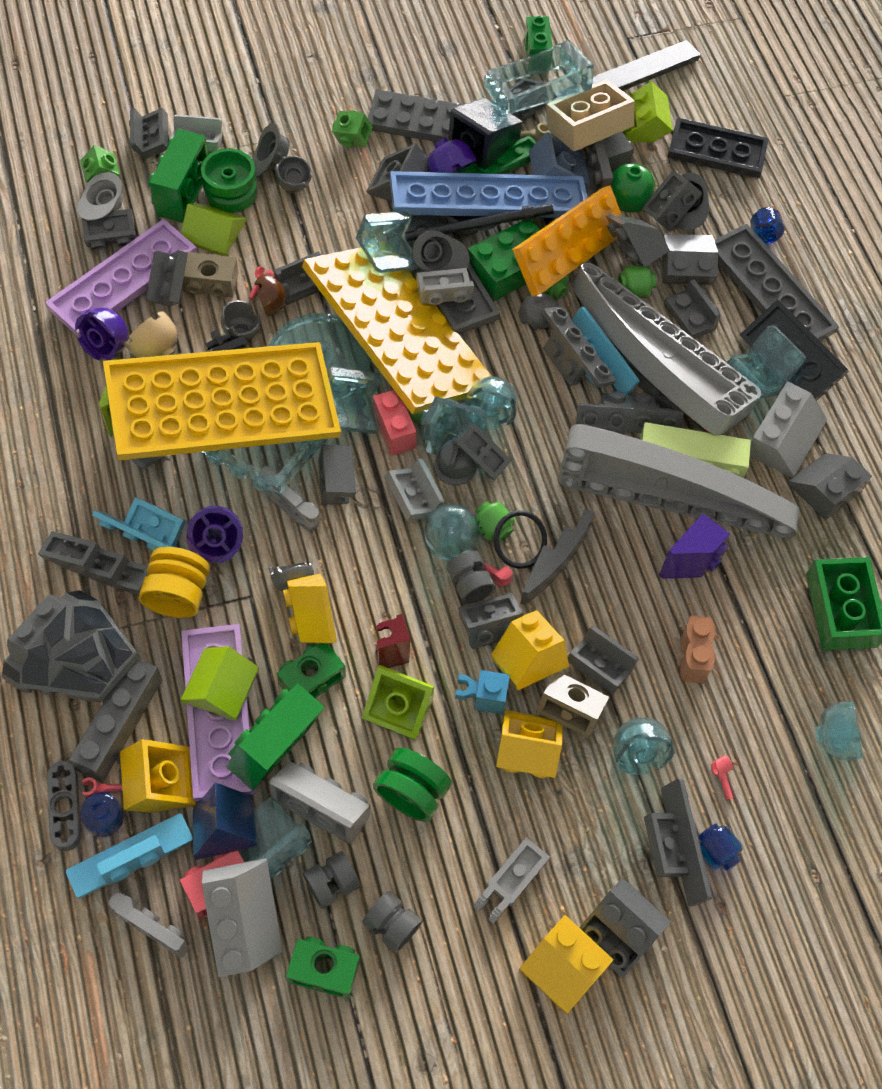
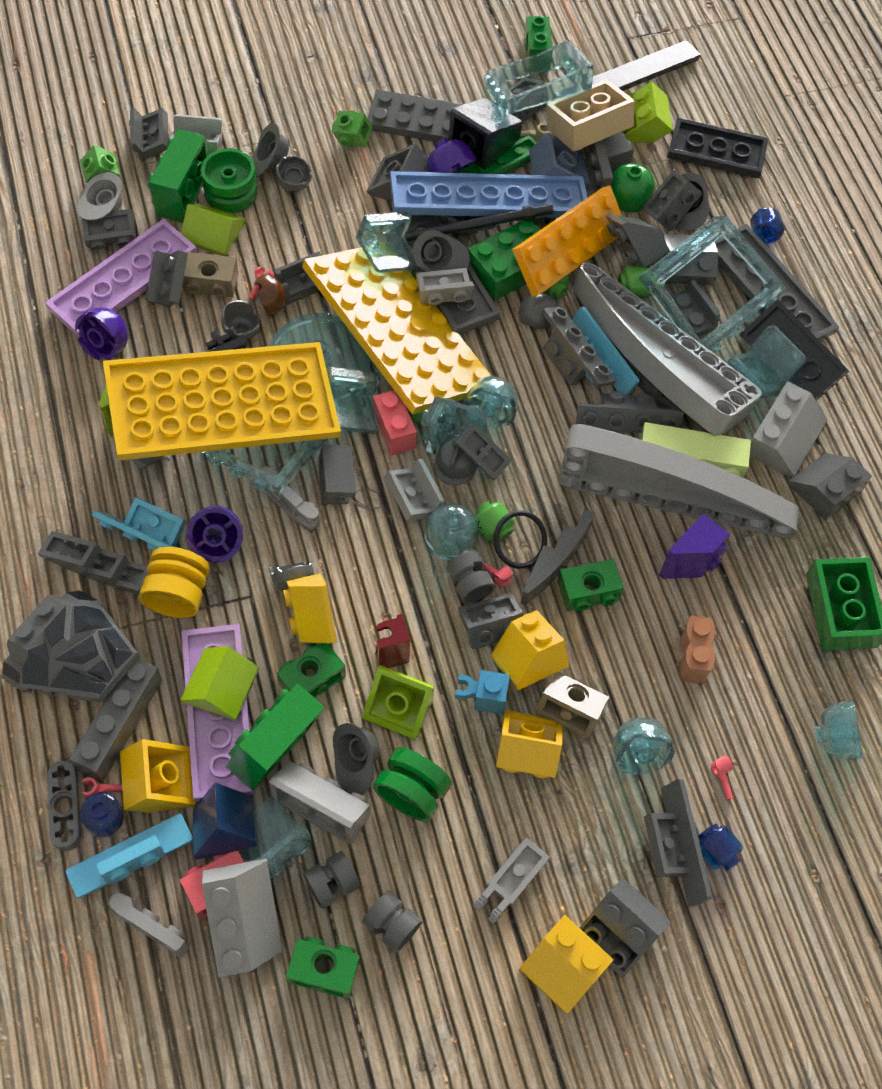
(153, 337): tan cylinder -> none
(354, 757): none -> dark grey piece
(600, 574): none -> green brick
(603, 659): dark grey bracket -> none
(658, 274): none -> clear light blue windscreen

